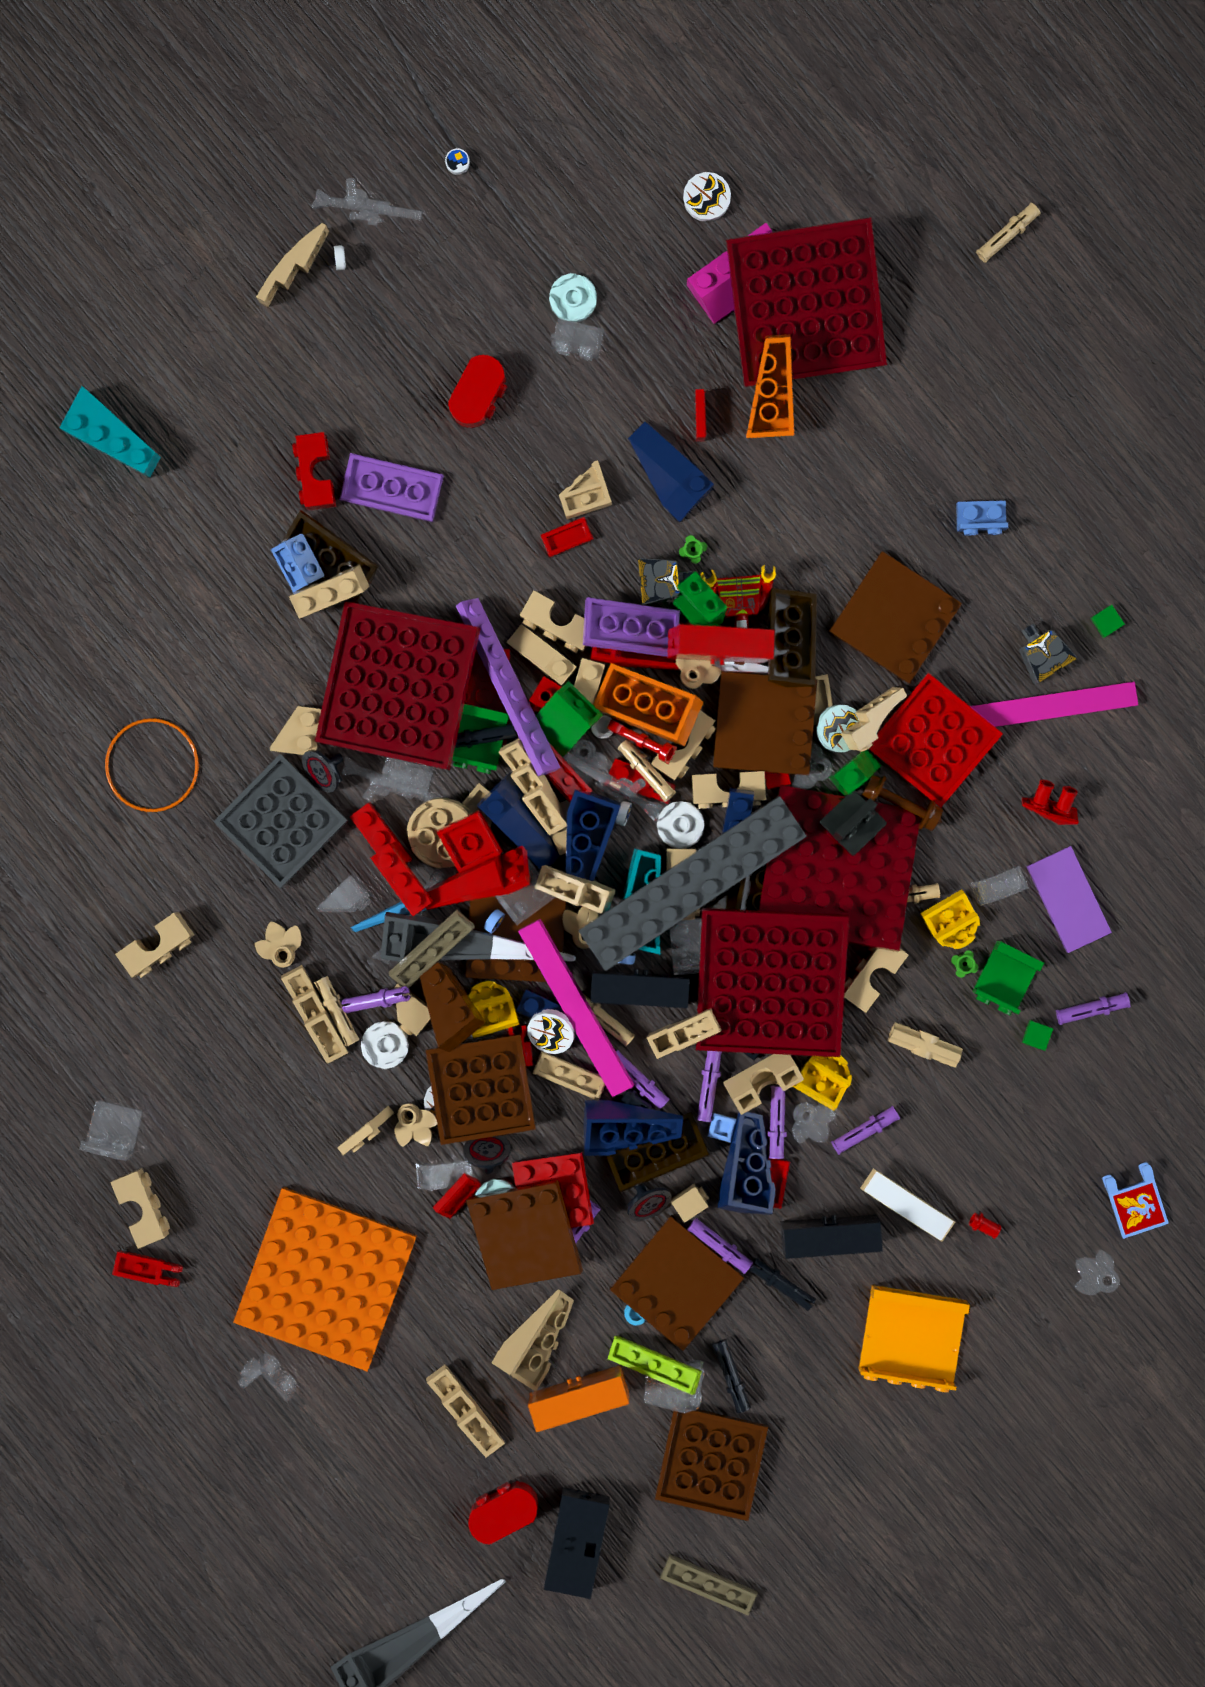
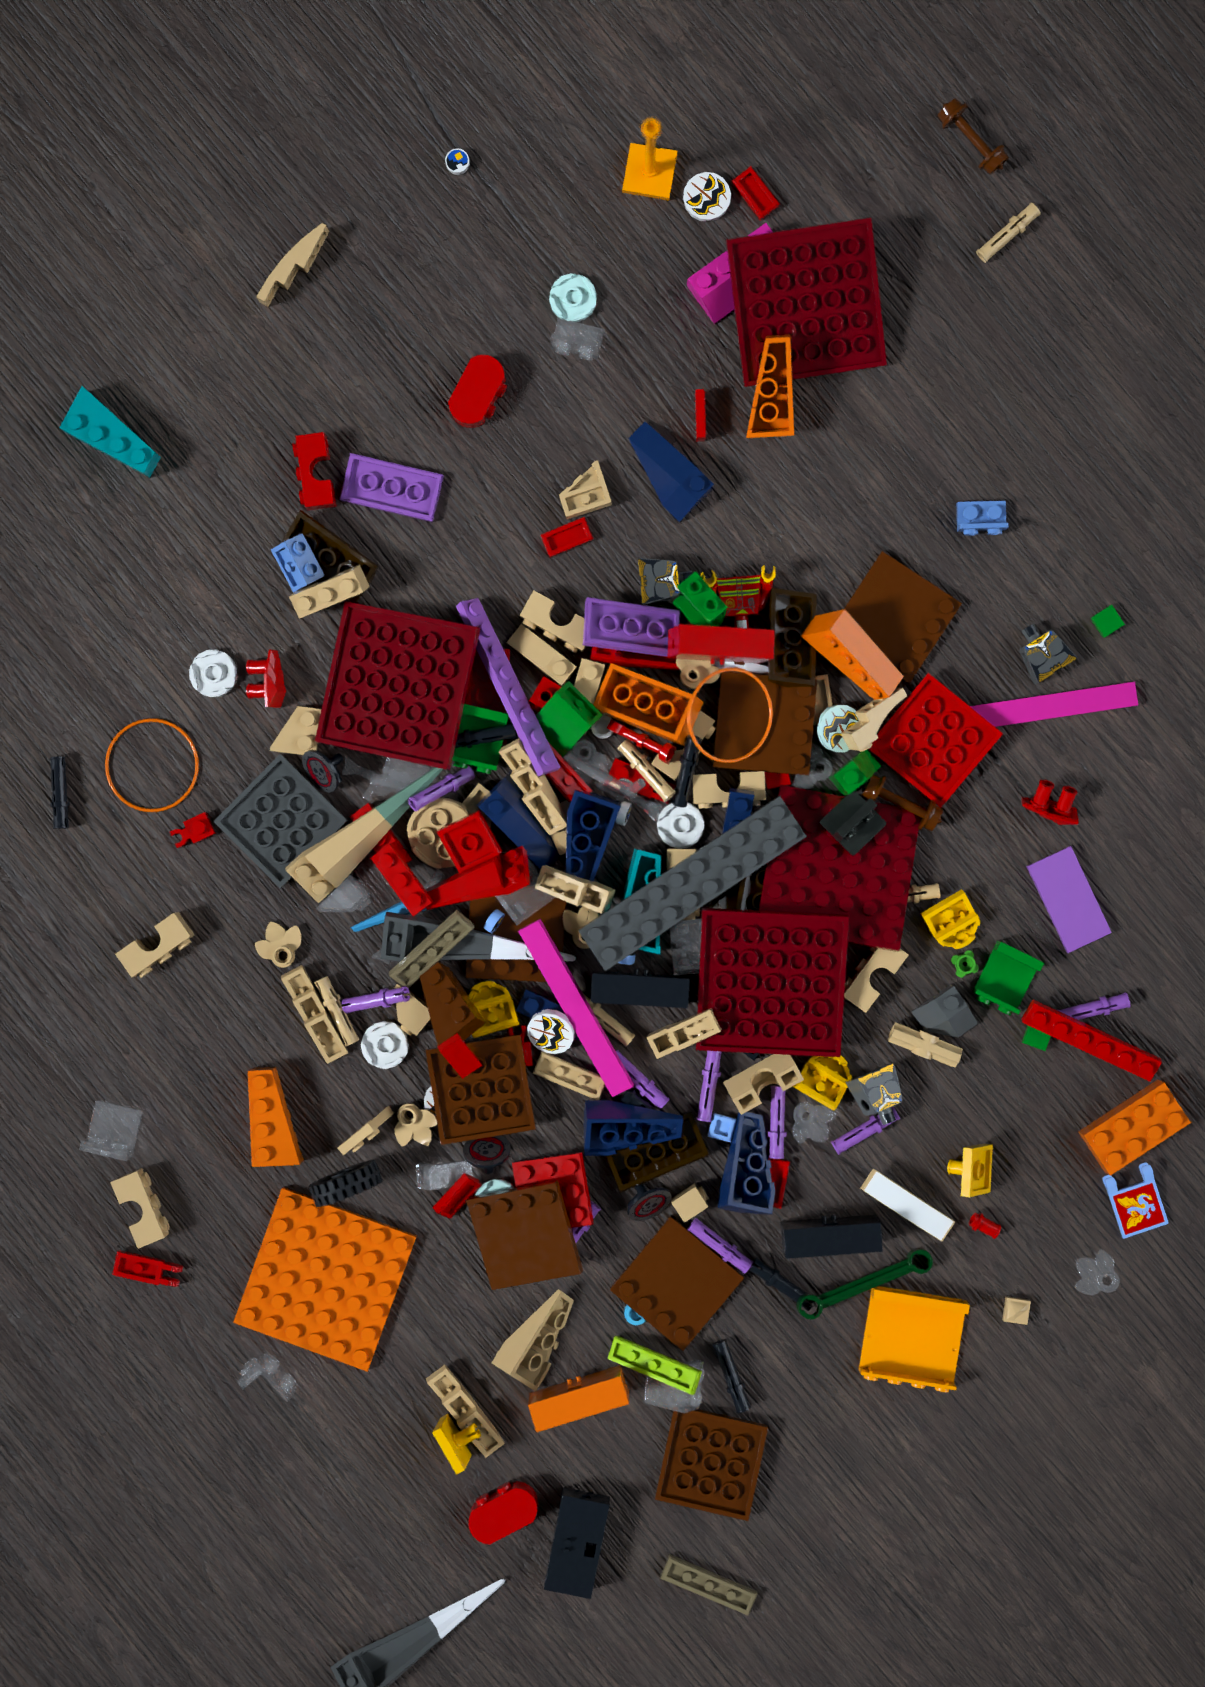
(59, 793): none -> black pin
(196, 829): none -> red plate
(213, 673): none -> white tile
(270, 1121): none -> orange wedge
(273, 688): none -> red connector
(334, 858): none -> tan plate
(339, 257): white tile -> none
(345, 1183): none -> black wheel
(369, 209): clear piece -> none
(449, 784): none -> medium lavender pin
(454, 1442): none -> yellow tile
(459, 1055): none -> red tile
(649, 168): none -> light orange tile
(688, 762): none -> black pin
(690, 708): none -> orange piece
(699, 547): bright green plate -> none
(755, 193): none -> red tile
(853, 653): none -> orange wedge
(865, 1283): none -> dark green piece
(877, 1092): none -> dark grey torso
(945, 1013): none -> dark grey slope
(952, 113): none -> reddish brown piece
(975, 1169): none -> yellow tile
(999, 885): clear slope -> none
(1016, 1310): none -> tan tile
(1091, 1040): none -> red plate
(1134, 1127): none -> orange brick

